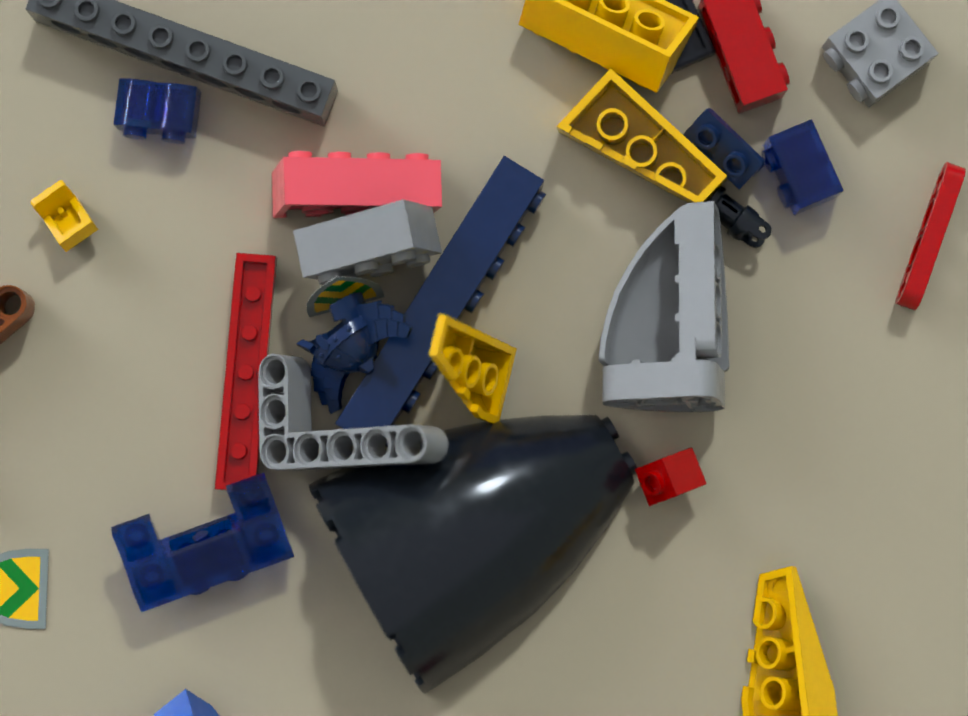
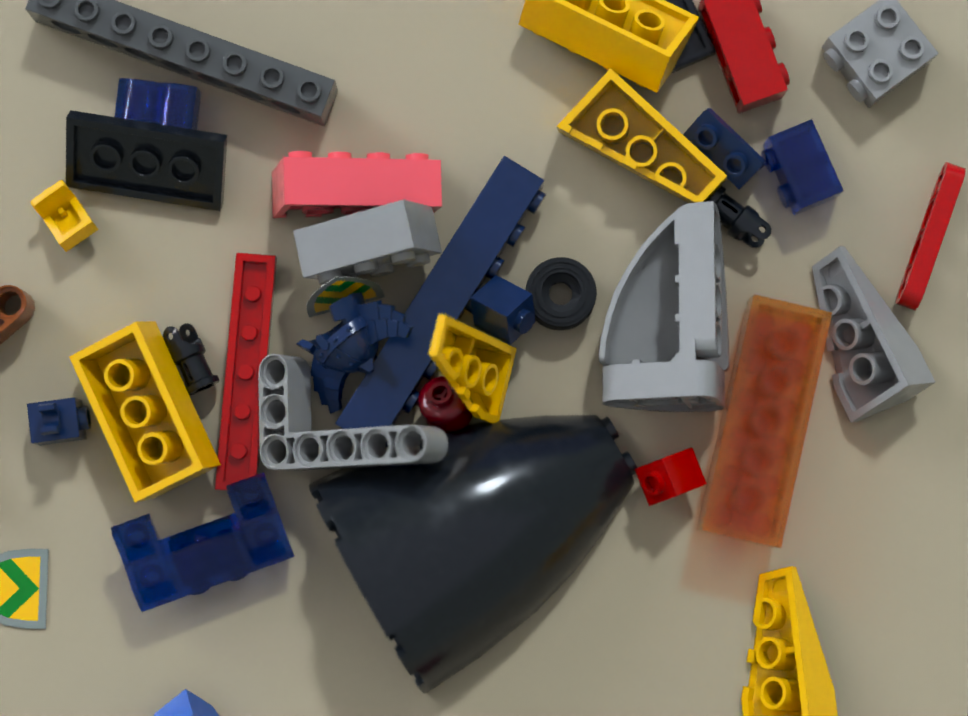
(58, 421): none -> dark blue brick
(144, 410): none -> yellow brick
(145, 160): none -> black plate
(189, 356): none -> black piece
(442, 406): none -> dark red head
(503, 309): none -> dark blue brick
(572, 274): none -> black tyre
(764, 421): none -> clear orange brick
(870, 348): none -> light grey wedge

